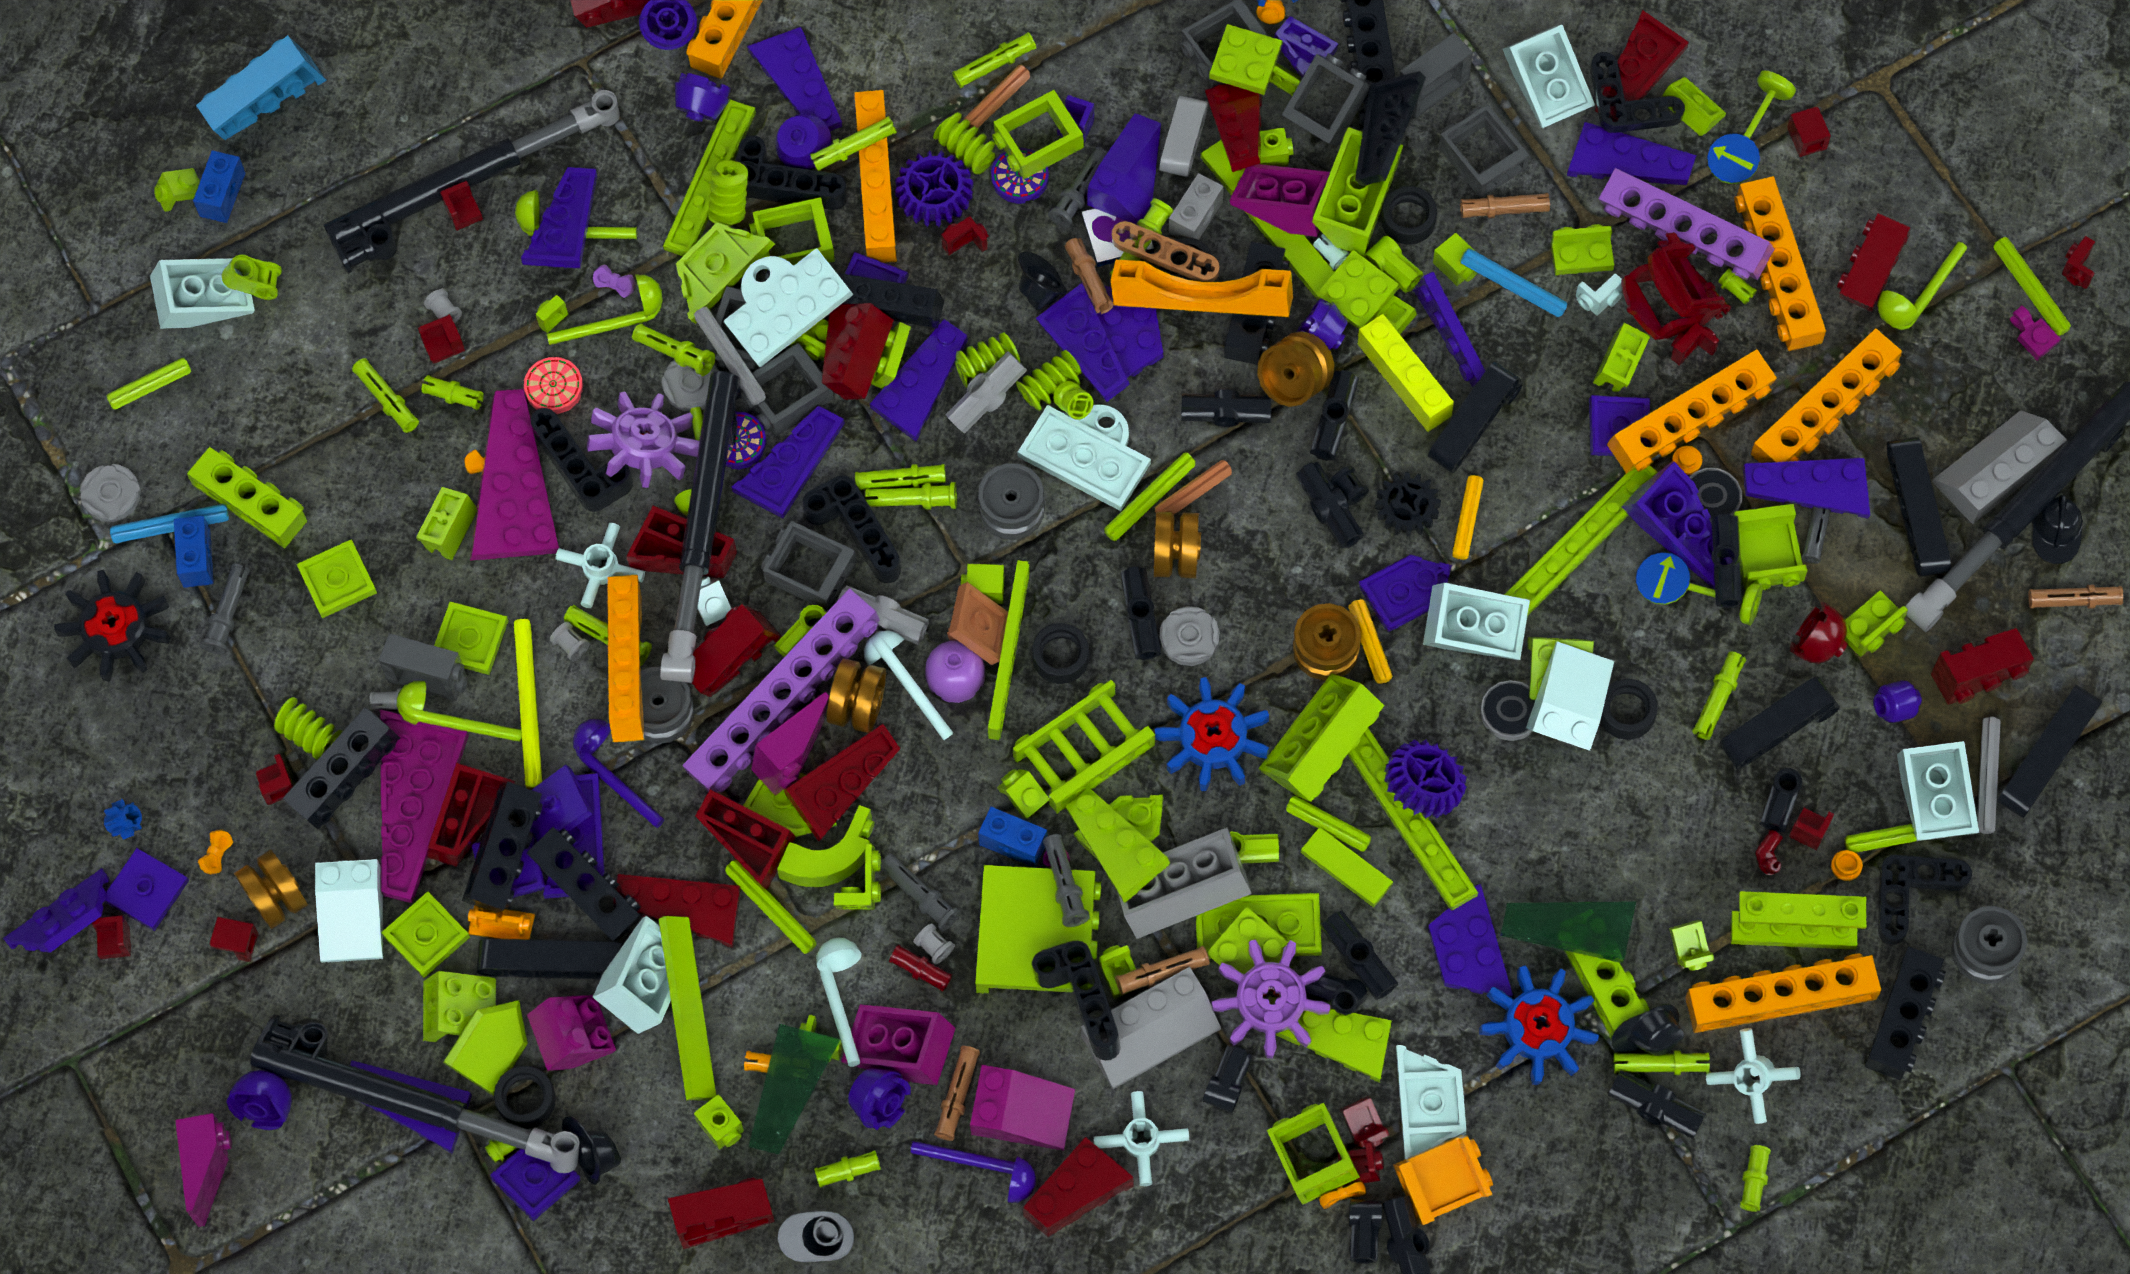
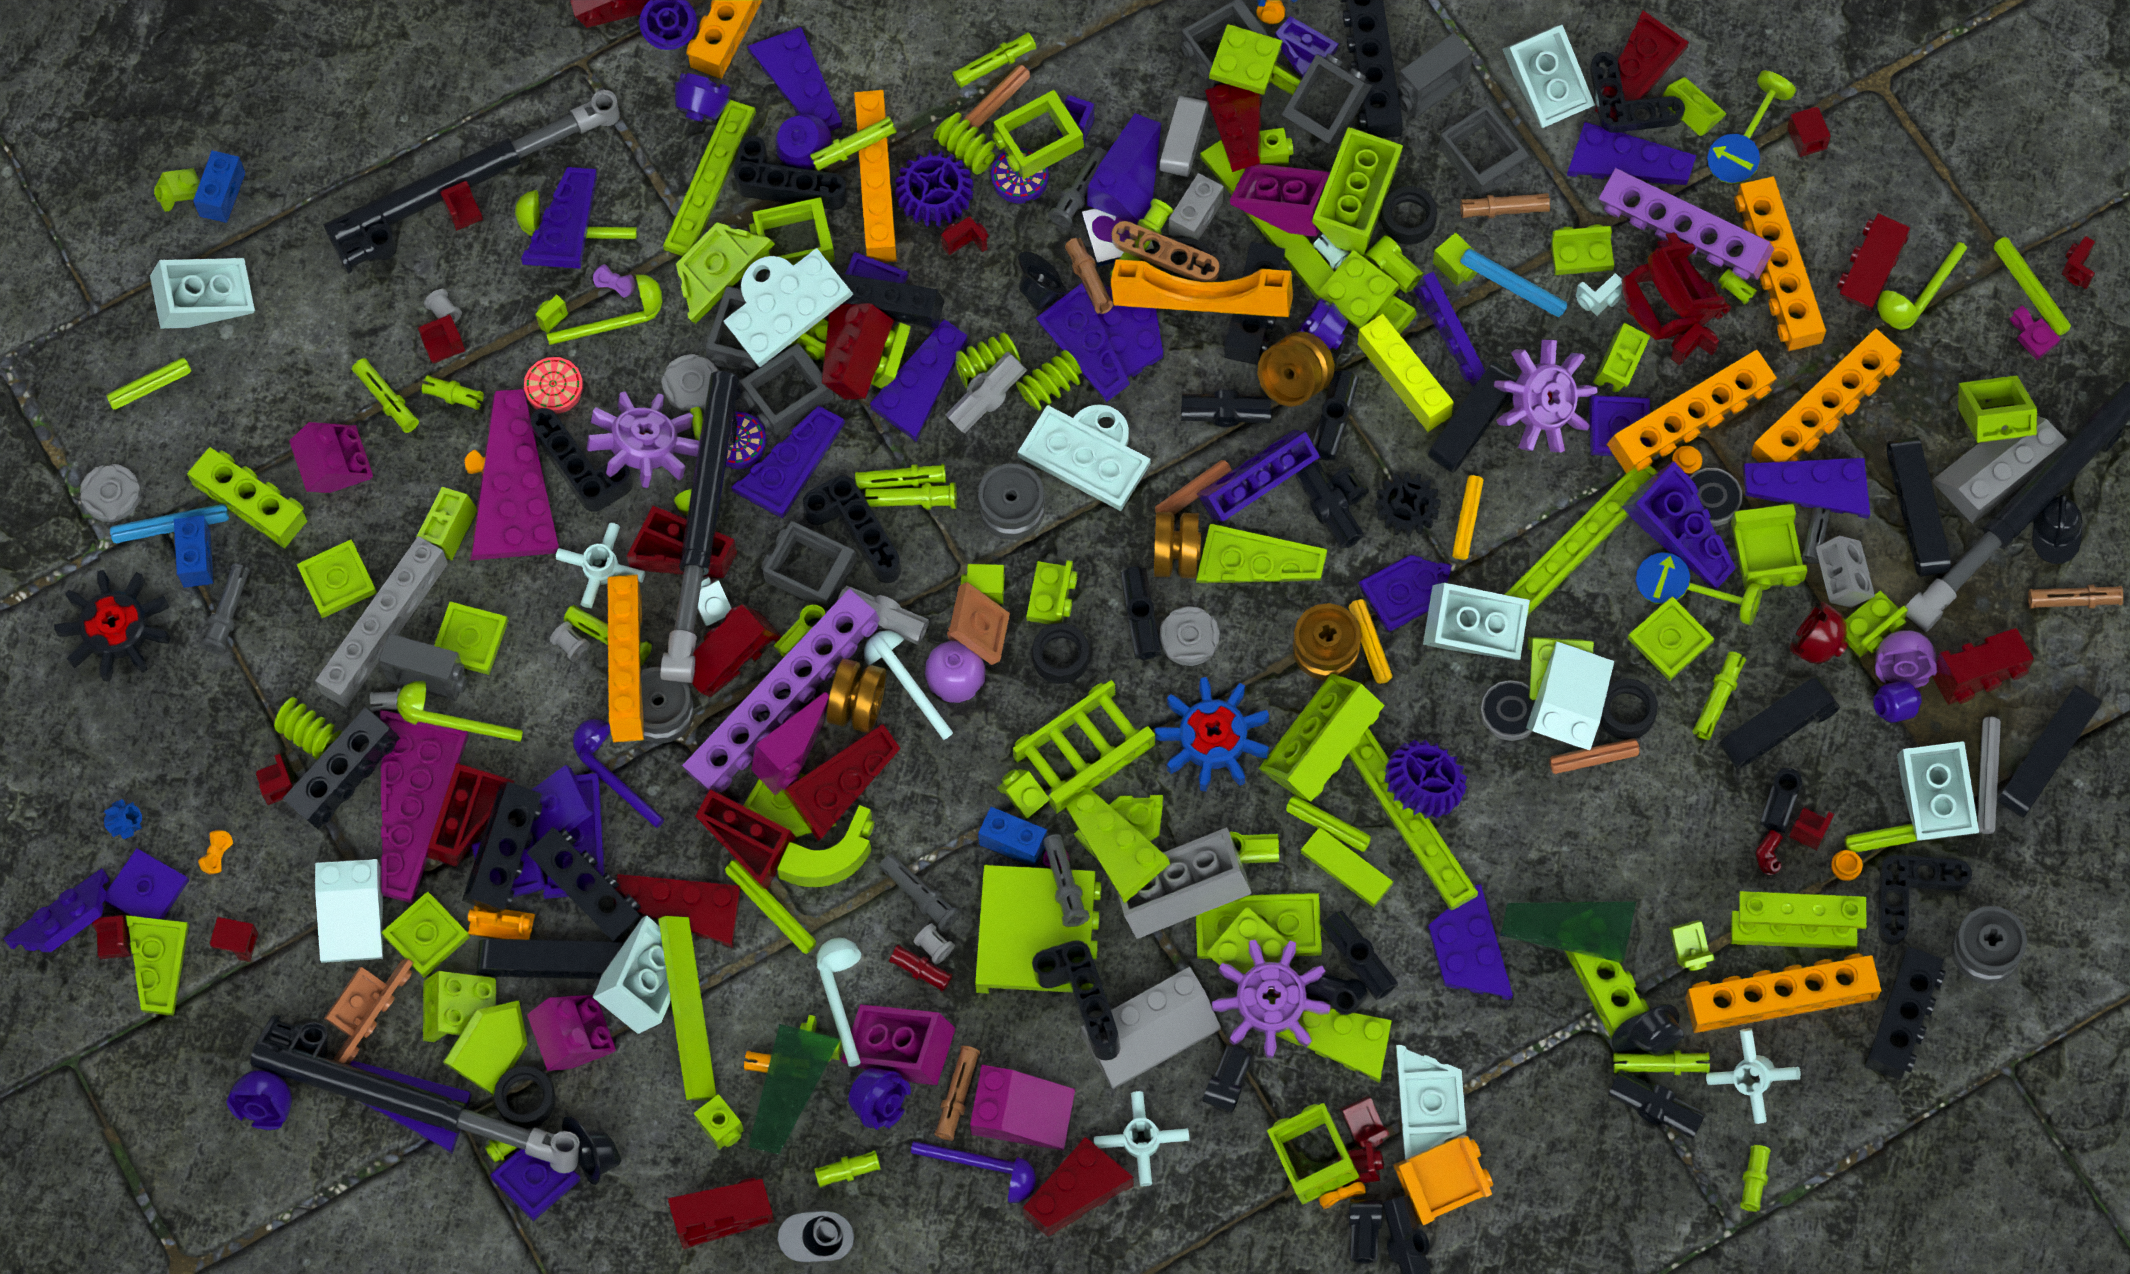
(158, 961): none -> lime wing
(203, 1161): magenta slope -> none
(258, 277): lime piece -> none
(260, 88): dark azure wedge -> none
(274, 886): pearl gold wheel -> none
(330, 457): none -> magenta slope
(360, 1005): none -> nougat bracket
(384, 615): none -> light grey brick
(527, 703): neon yellow axle -> none
(683, 352): lime pin -> none
(728, 193): lime piece -> none
(729, 355): light grey axle -> none
(852, 897): lime bracket -> none
(1008, 650): lime tile -> none
(1050, 593): none -> lime bracket
(1073, 400): lime wheel -> none
(1116, 962): lime bracket -> none
(1128, 982): medium nougat pin -> none
(1149, 496): lime axle -> none
(1251, 557): none -> lime wing
(1258, 475): none -> dark purple brick
(1385, 123): black wing -> none
(1521, 1023): blue gear -> none
(1545, 396): none -> medium lavender gear
(1594, 756): none -> nougat axle
(1670, 638): none -> lime plate
(1727, 577): black piece -> none
(1845, 571): none -> light grey brick
(1906, 657): none -> medium lavender cylinder
(1988, 423): none -> lime window

